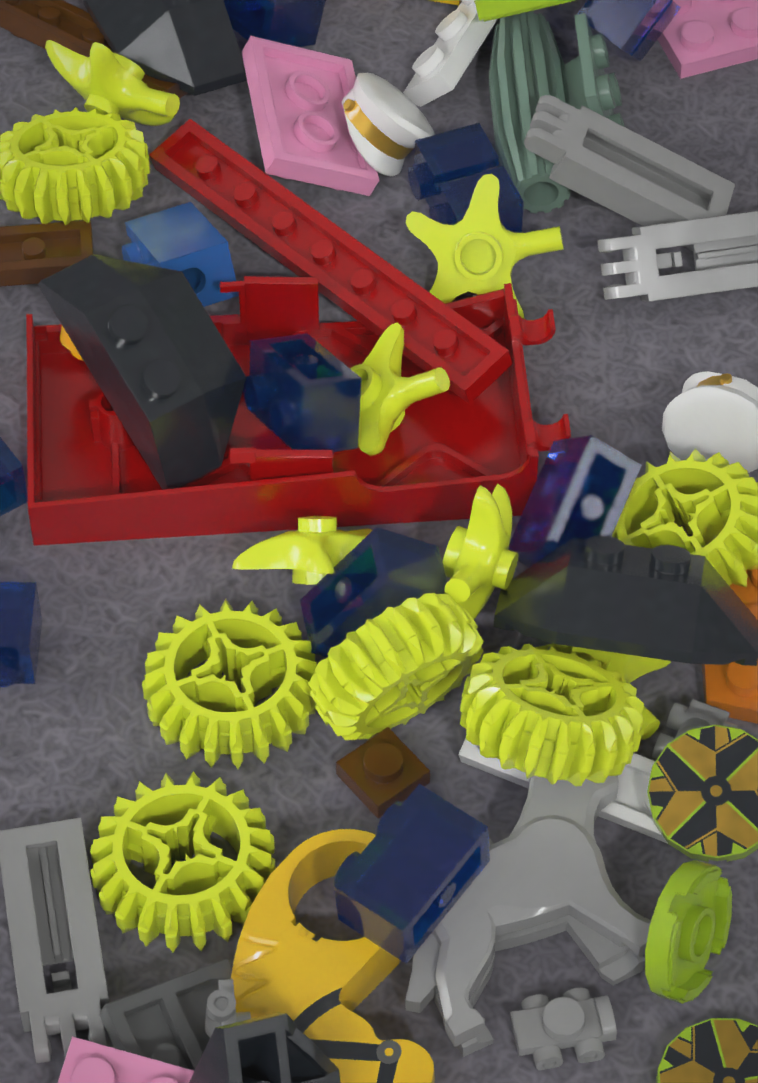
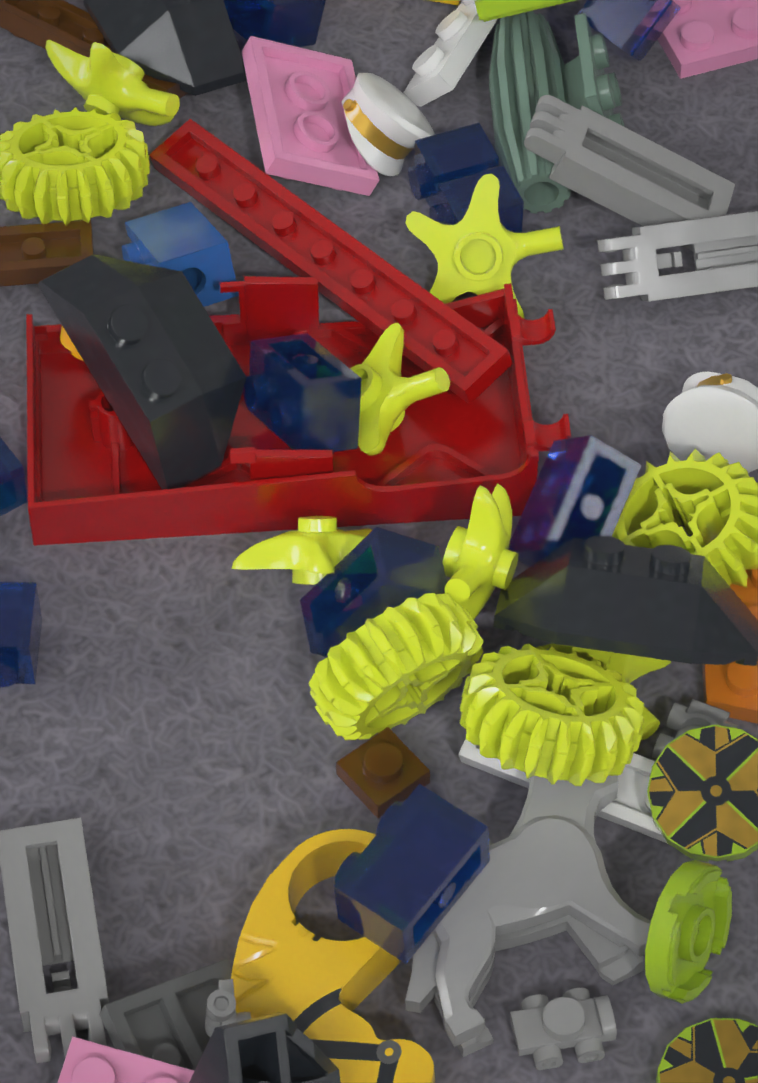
(195, 892): neon yellow gear -> none
(212, 712): neon yellow gear -> none

